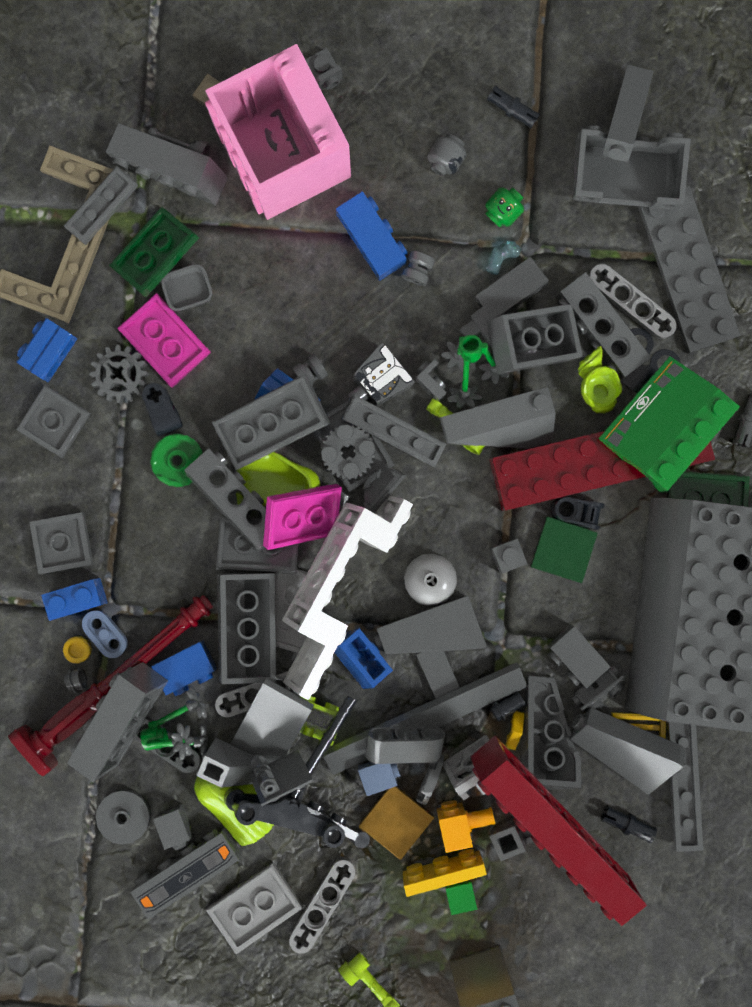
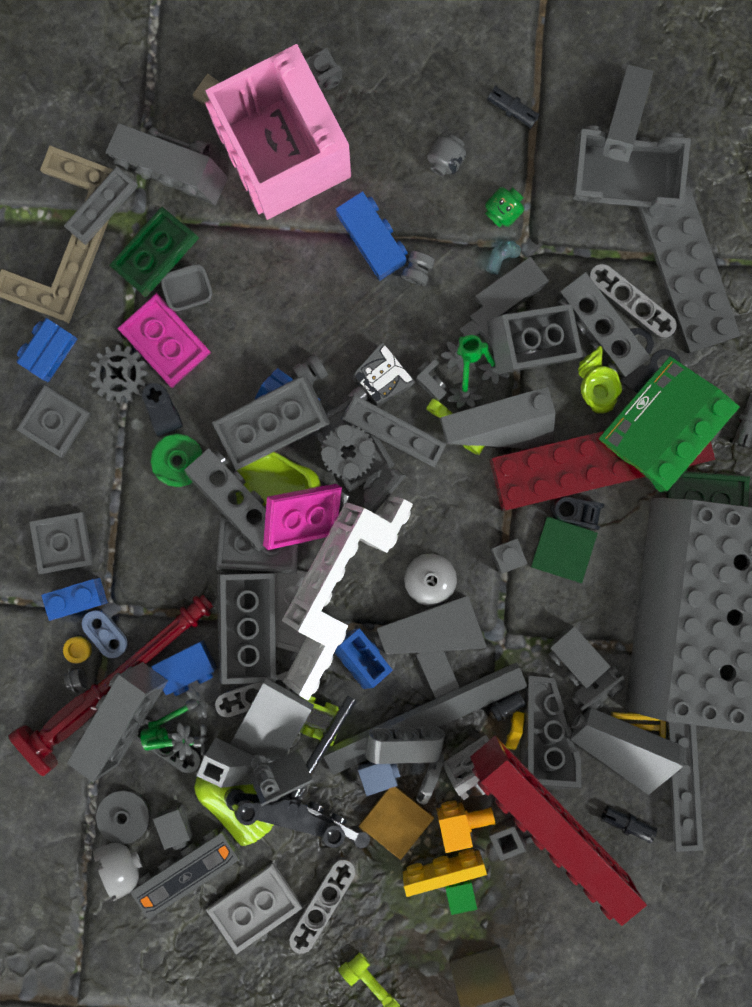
(117, 869): none -> light grey cylinder

